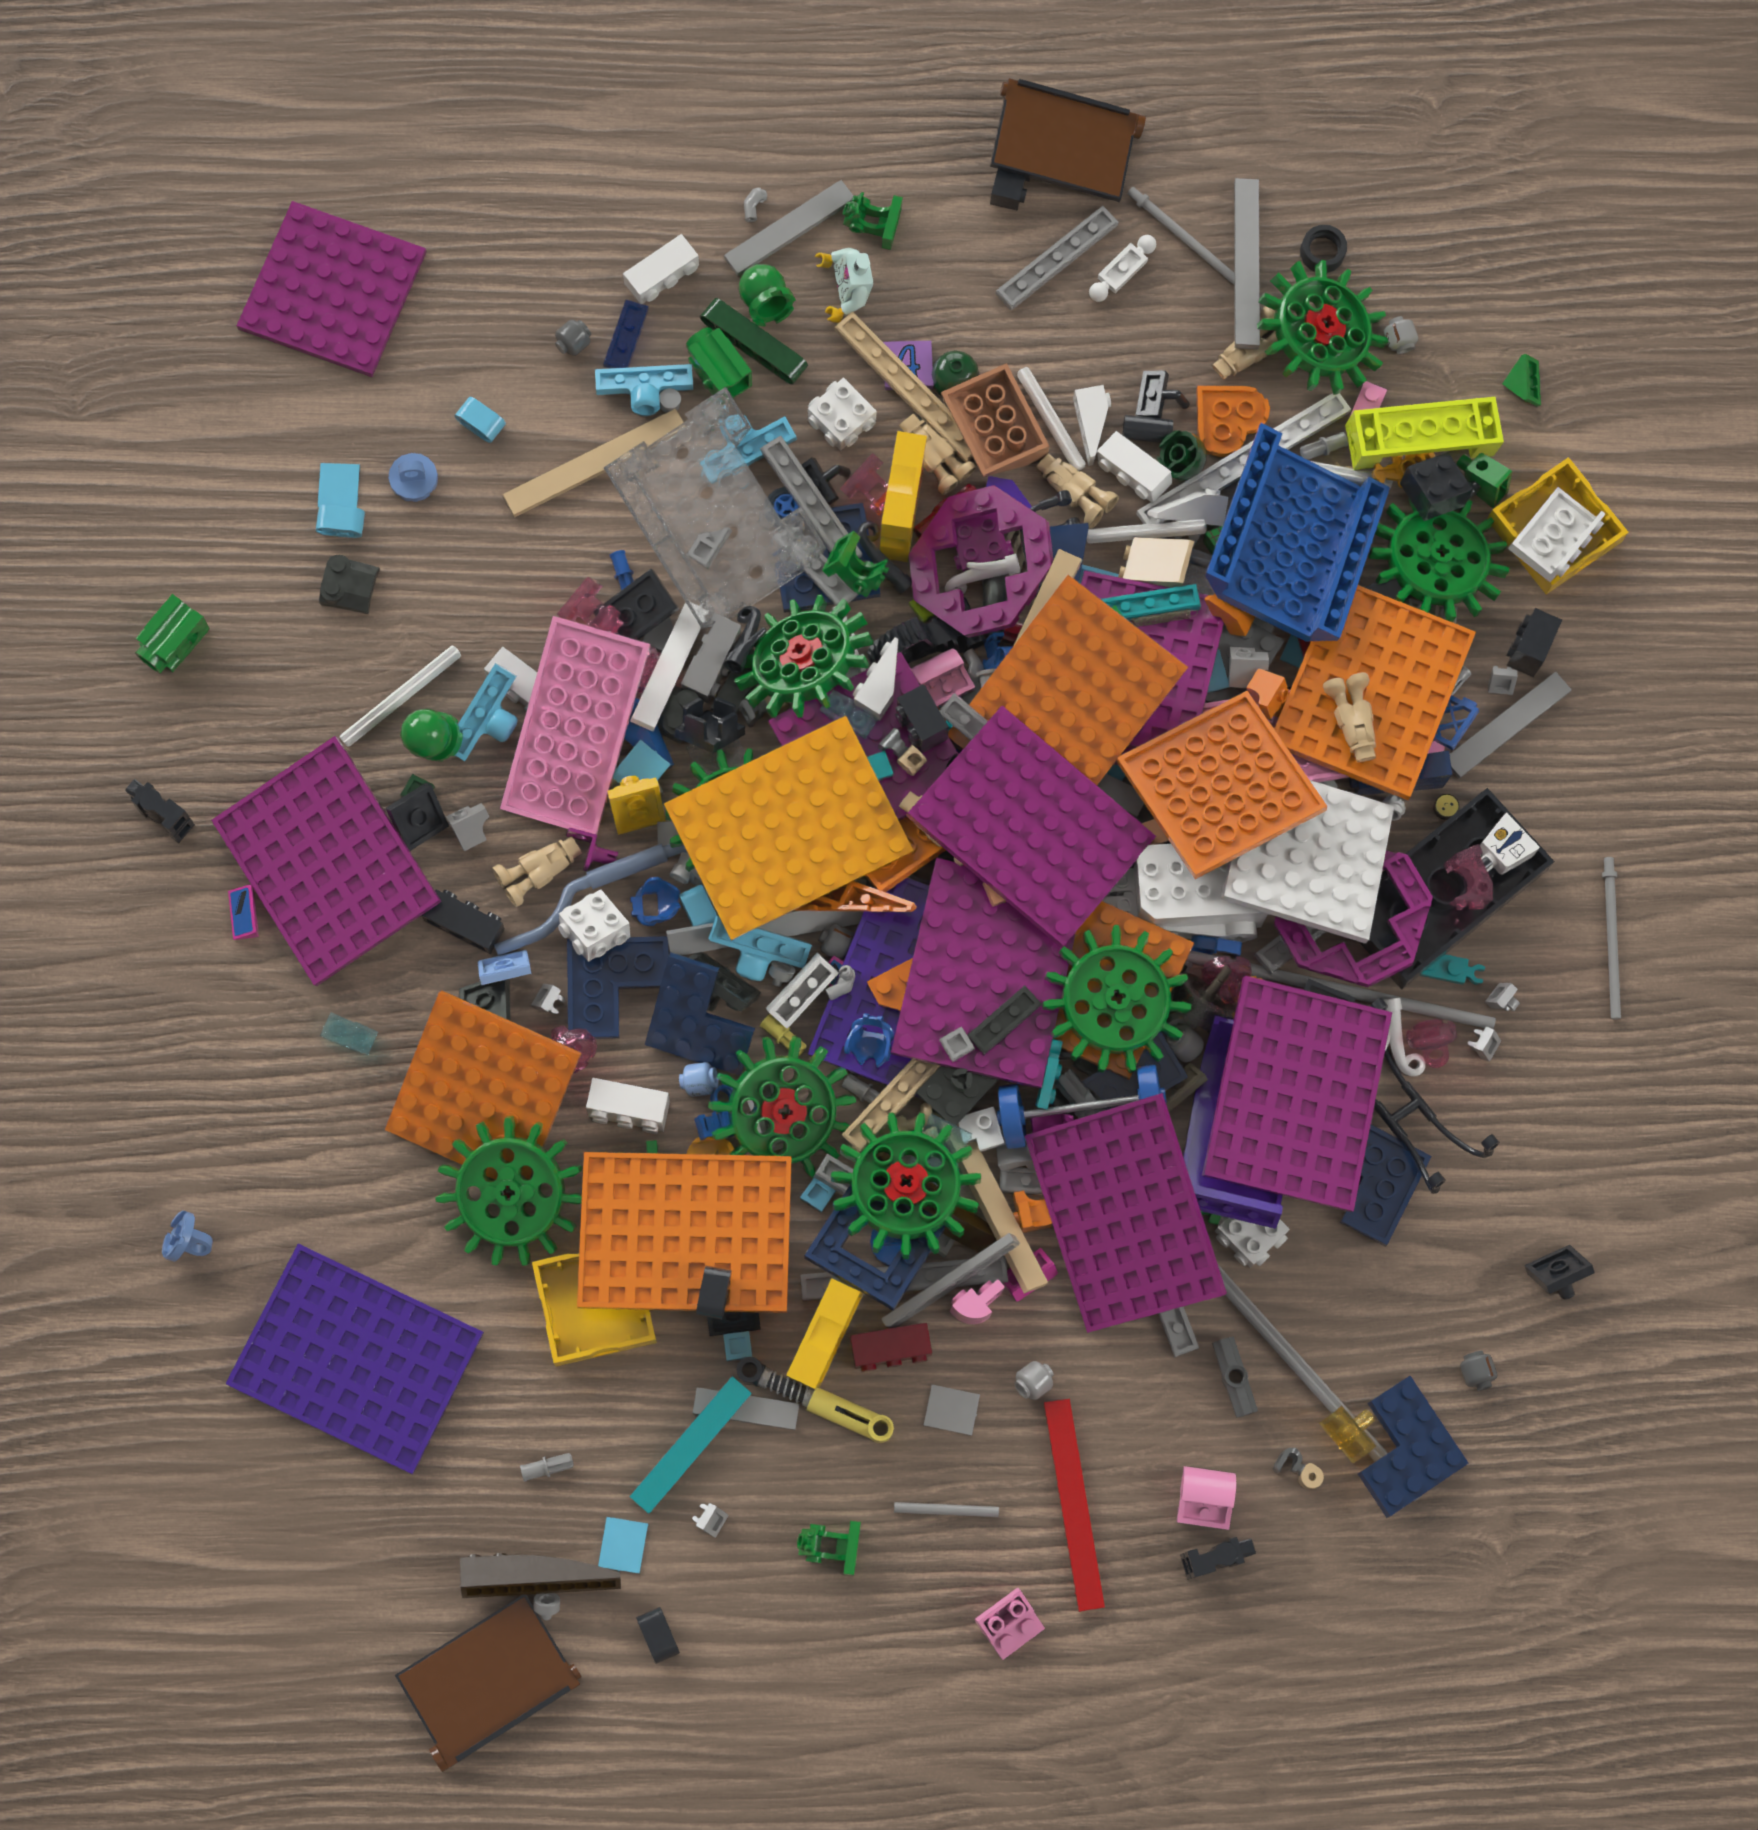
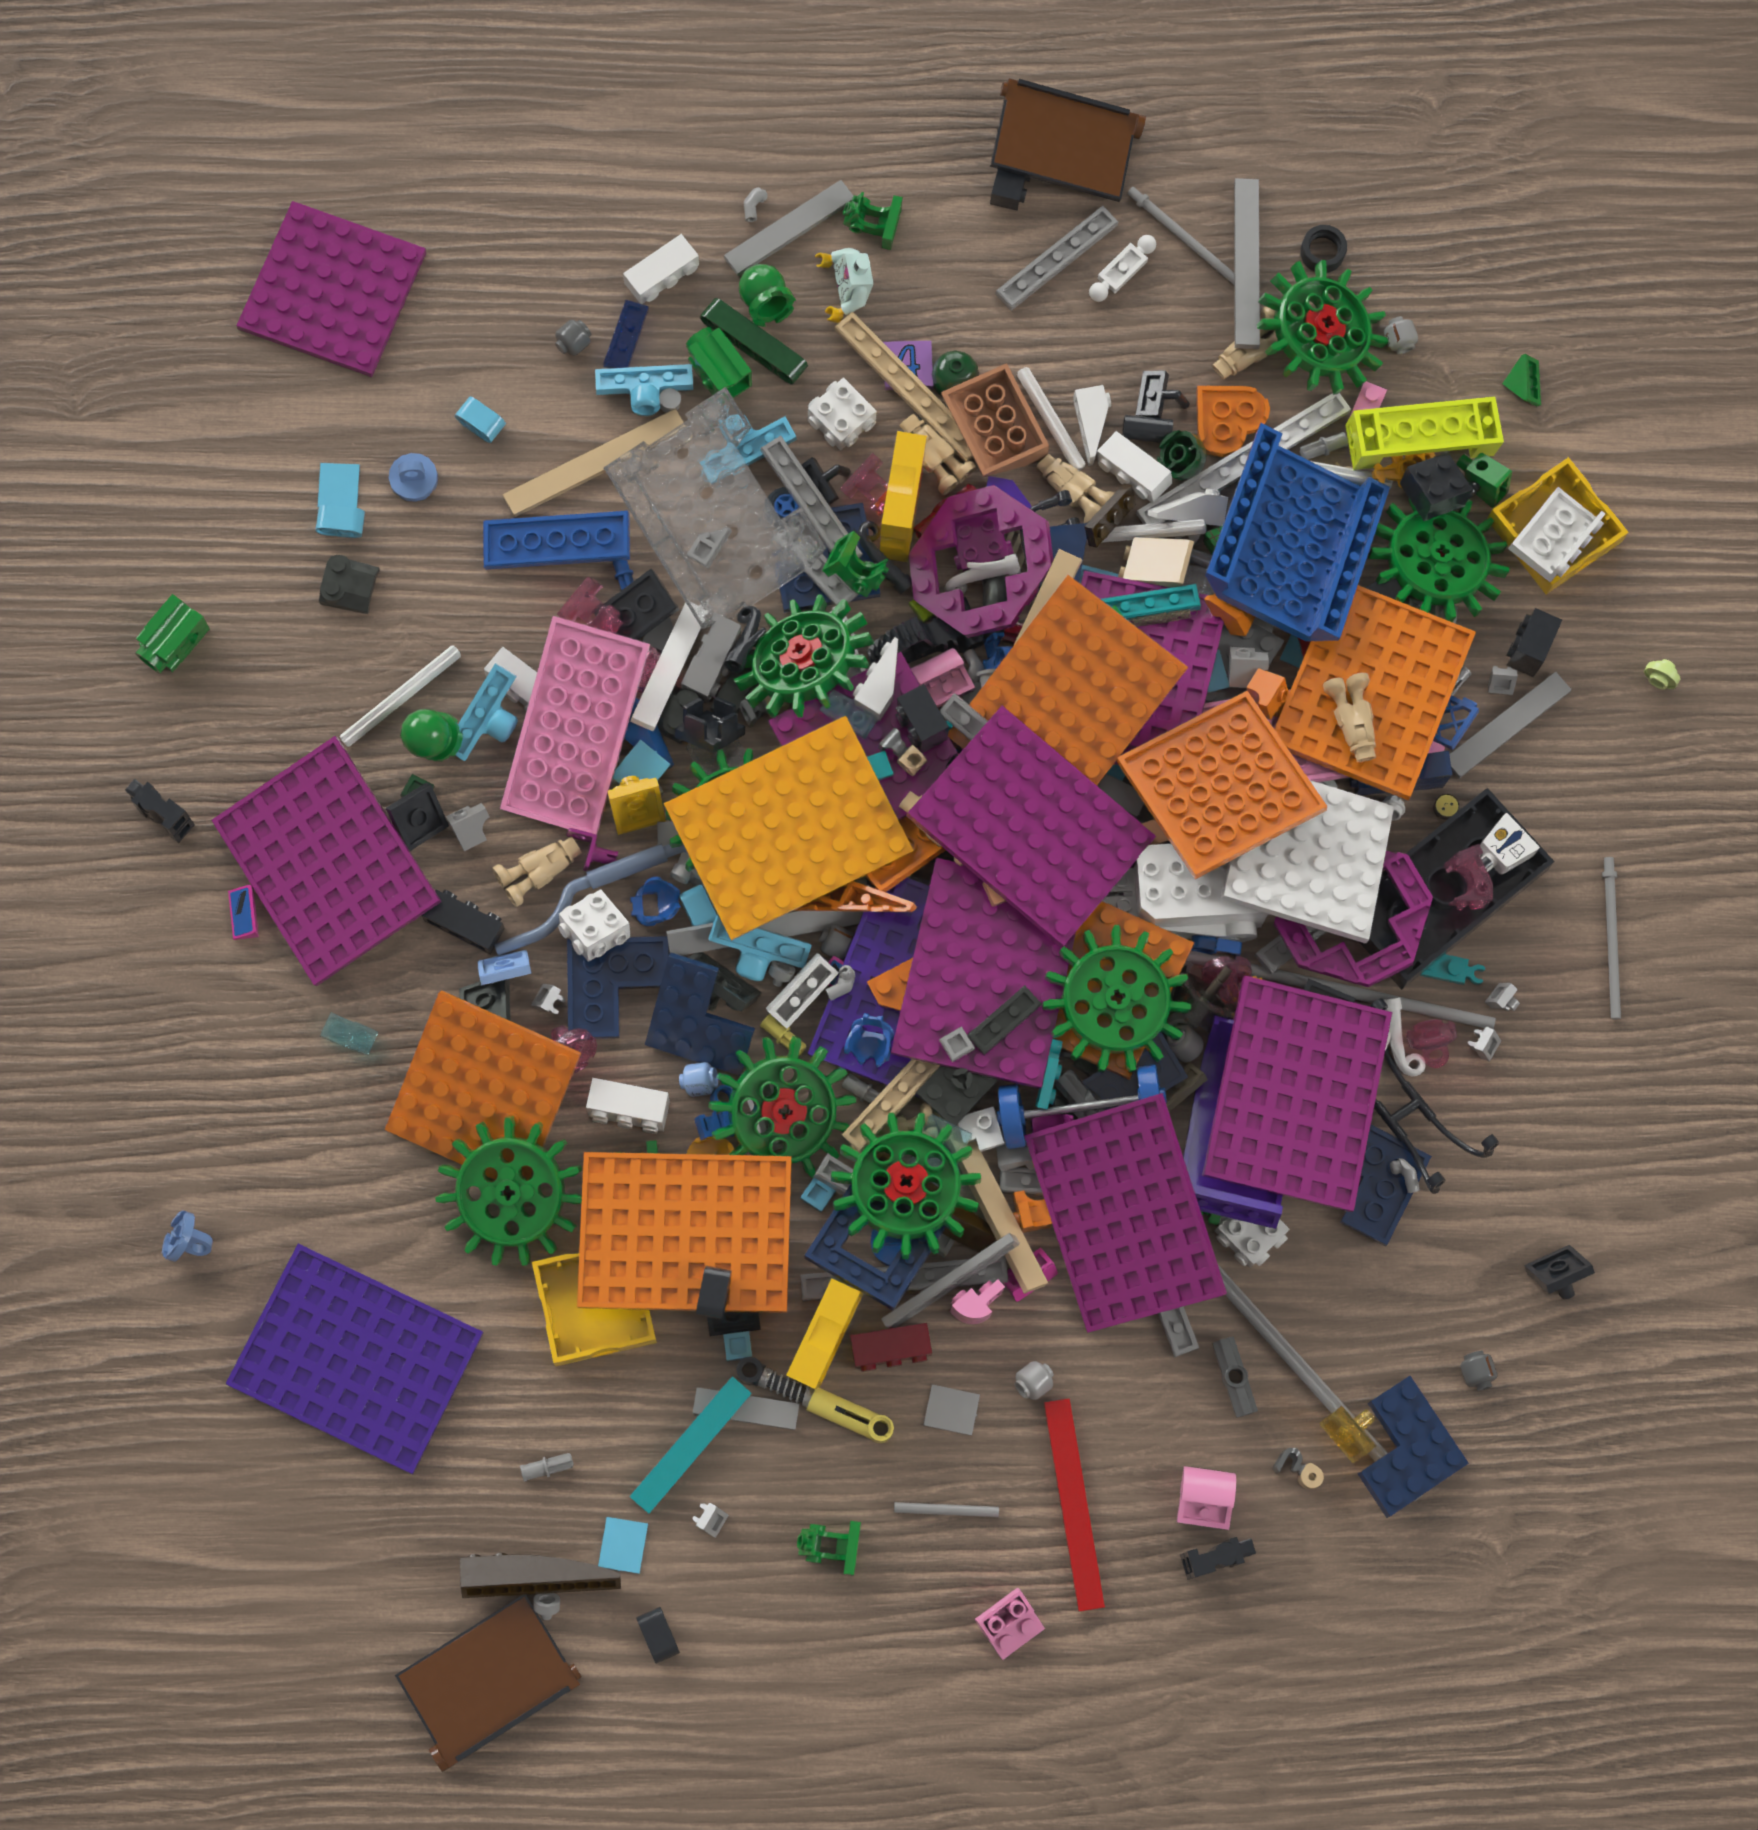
(556, 540): none -> blue tile
(1110, 515): none -> dark brown plate
(1409, 1173): none -> light grey arm
(1662, 674): none -> yellowish green plate

